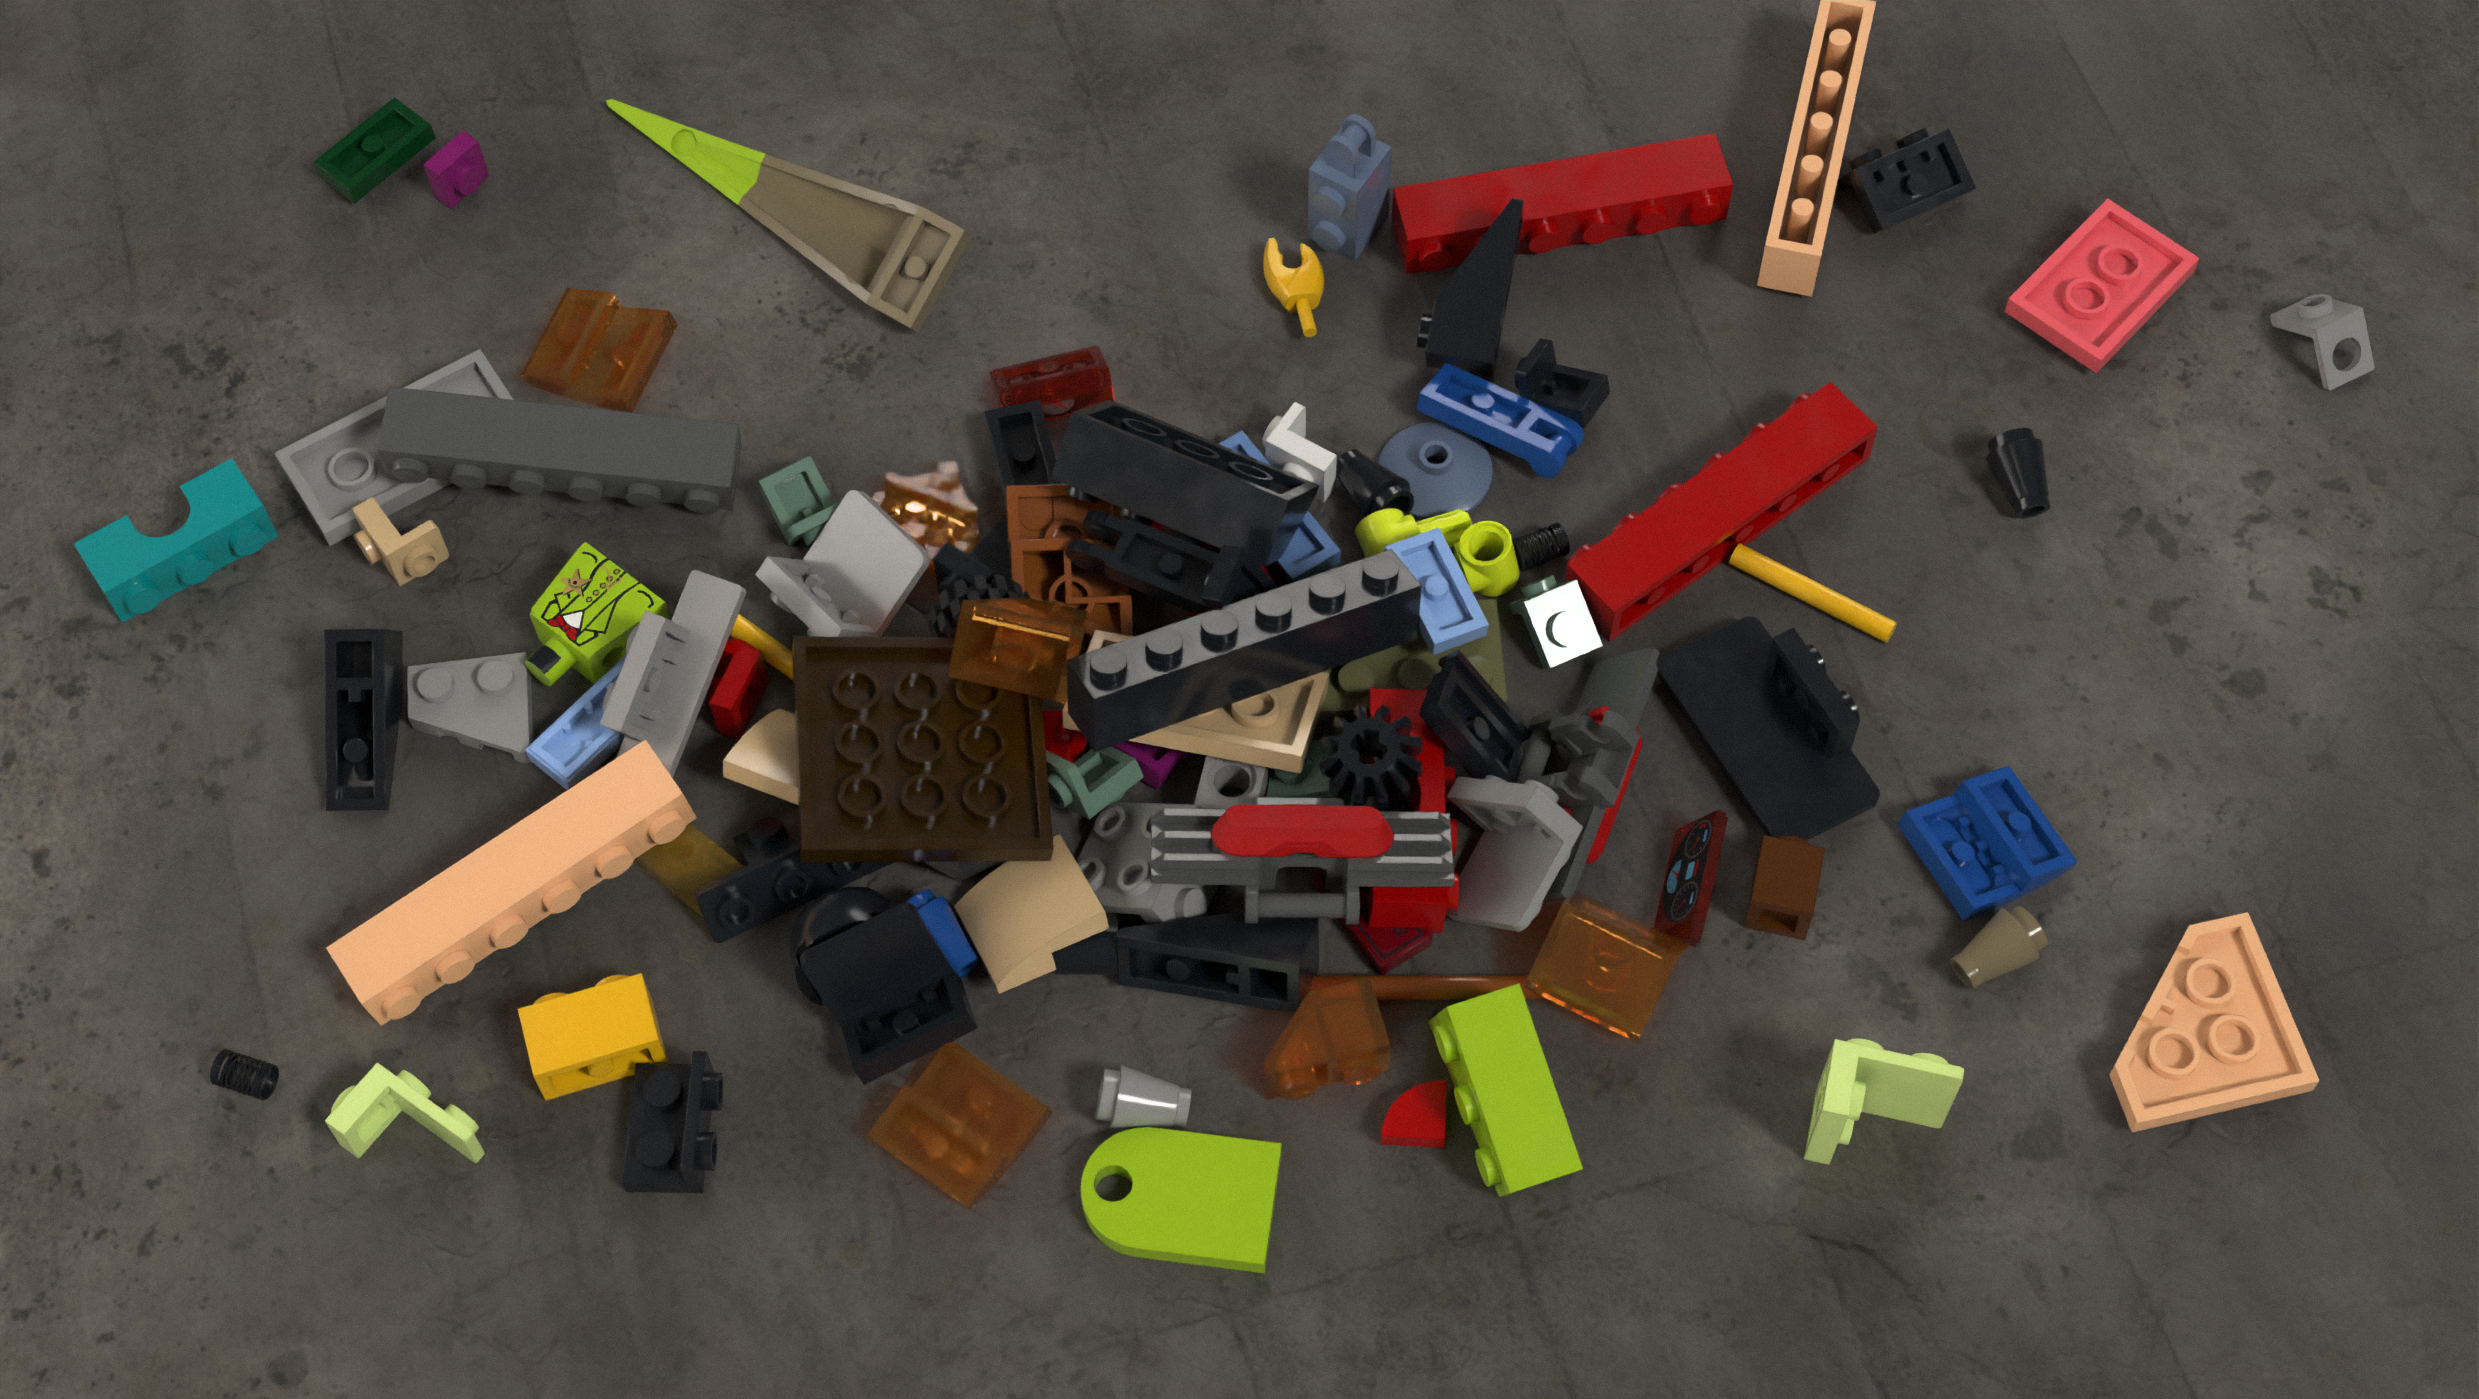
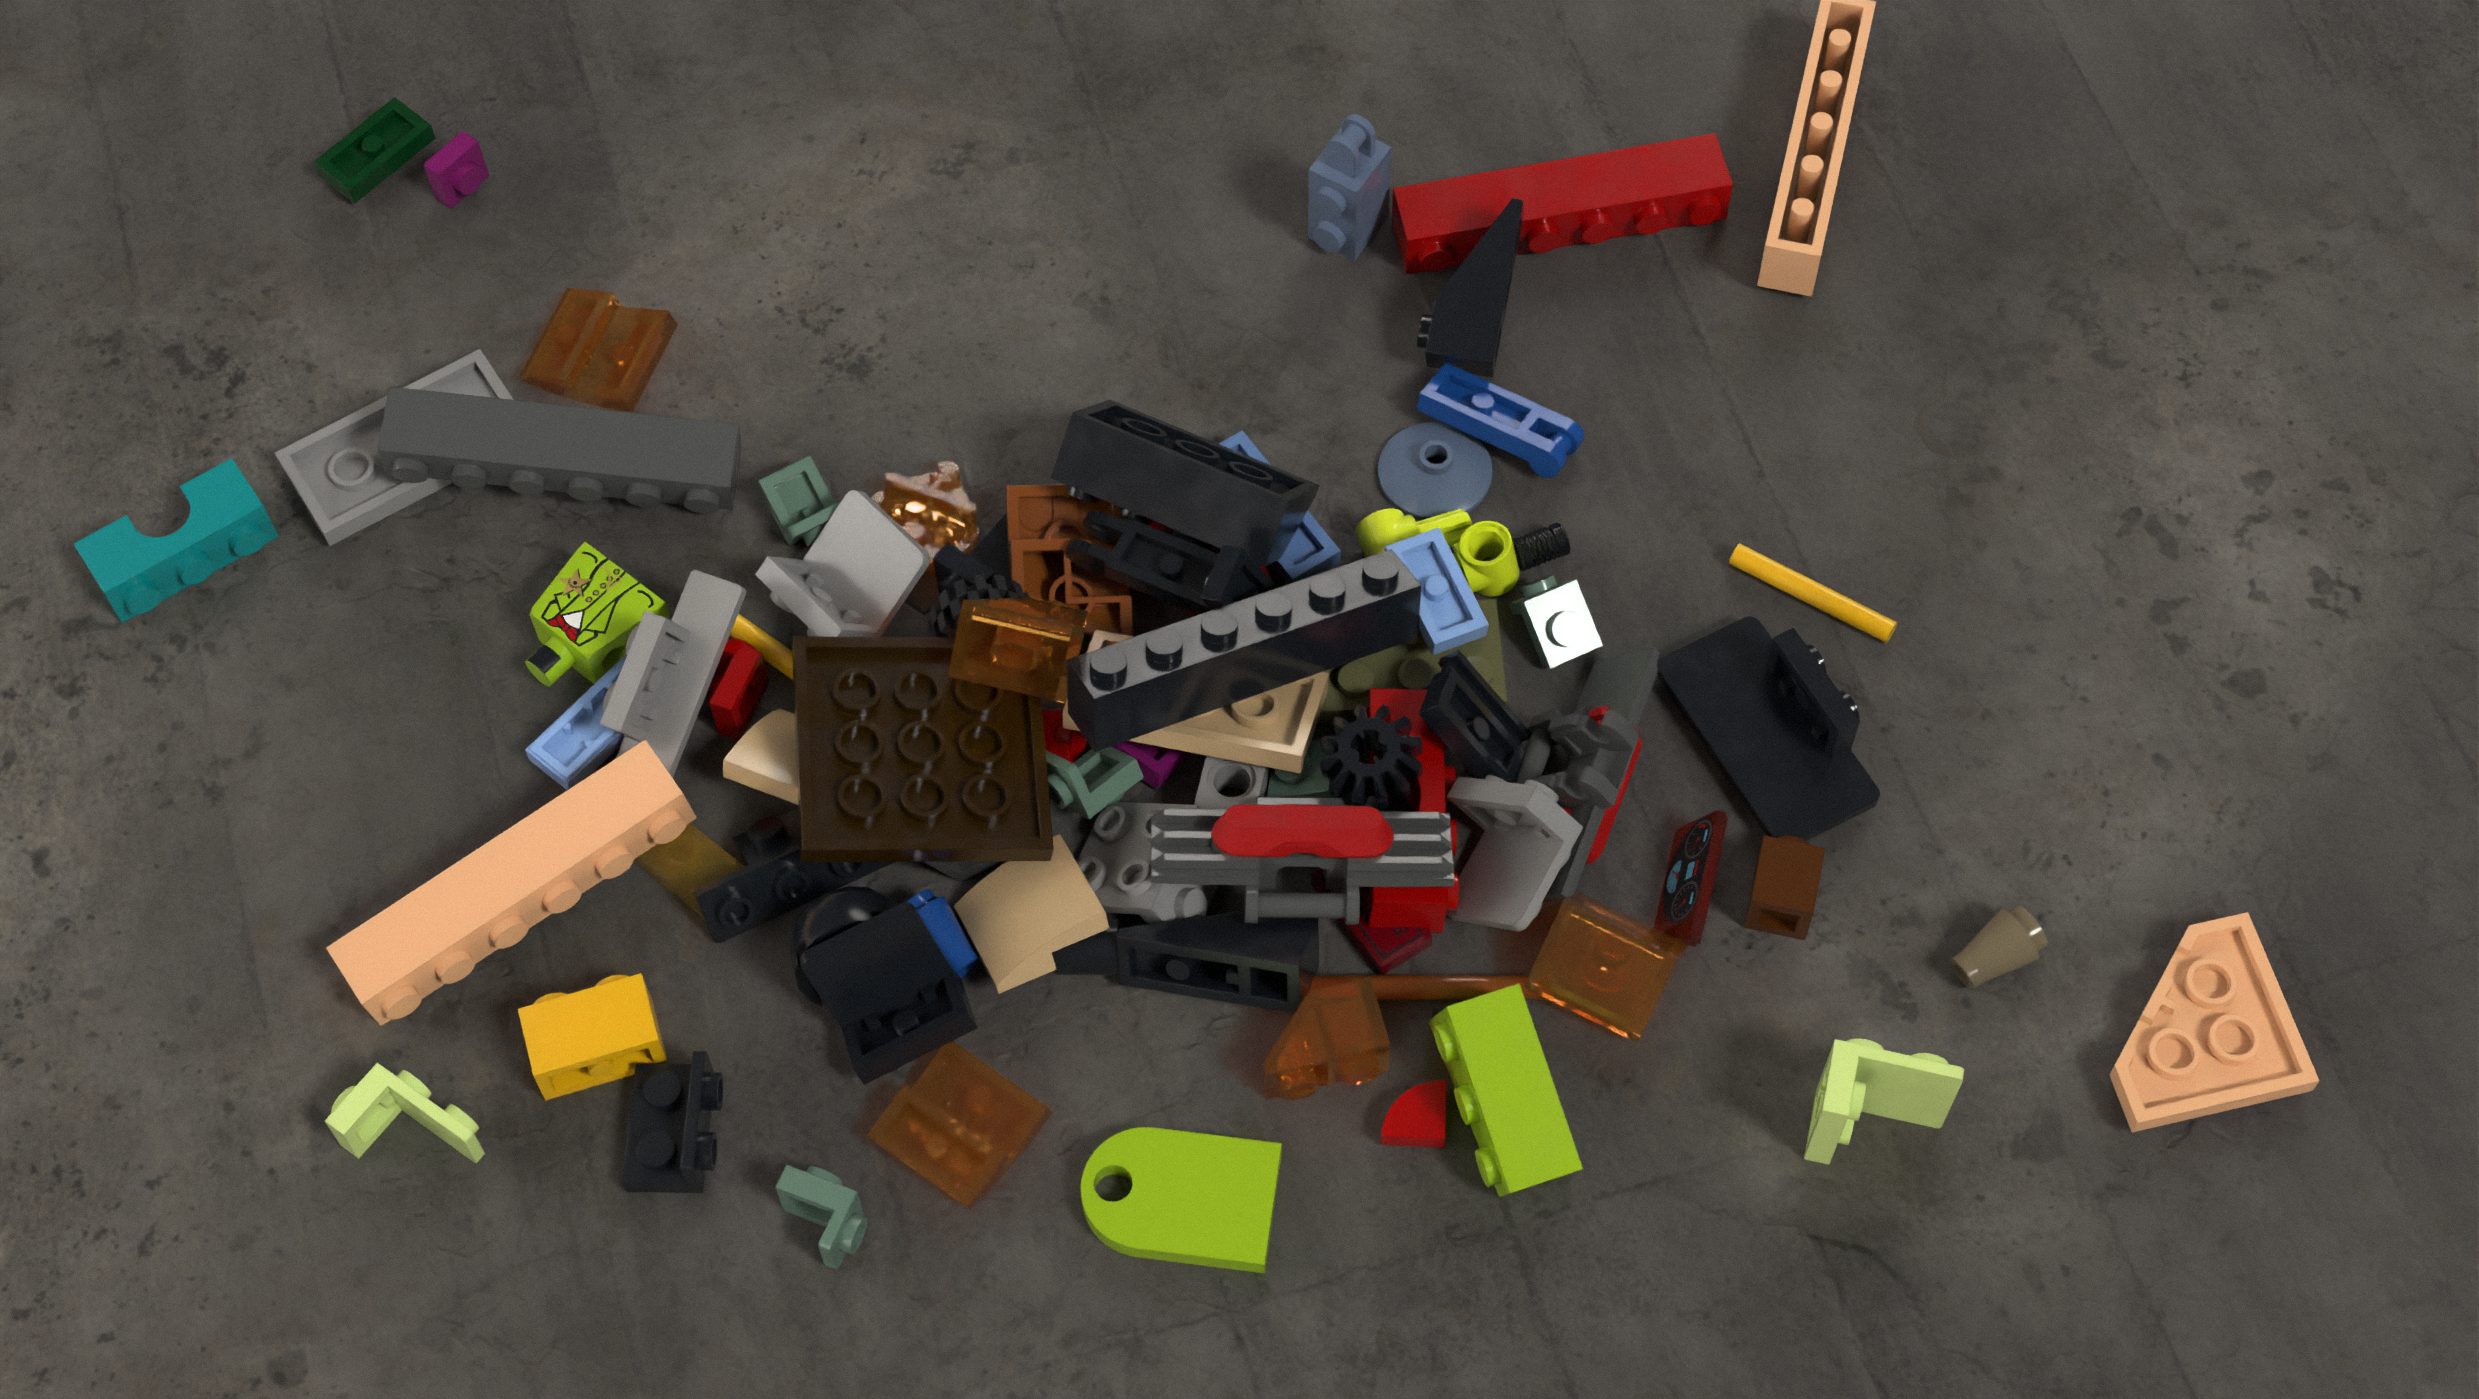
(230, 1068): black piece -> none
(361, 716): black slope -> none
(405, 555): tan bracket -> none
(475, 702): light grey wing -> none
(823, 1200): none -> sand green bracket
(866, 240): dark tan plate -> none
(1021, 445): black plate -> none
(1059, 381): clear red slope -> none
(1141, 1100): light grey cone -> none
(1291, 452): white bracket -> none
(1298, 287): yellow hand -> none
(1372, 485): black cone -> none
(1560, 387): black bracket -> none
(1723, 505): red brick -> none
(1910, 180): black bracket -> none
(1986, 843): blue slope -> none
(2020, 470): black cone -> none
(2101, 285): coral plate -> none
(2329, 323): light grey bracket -> none

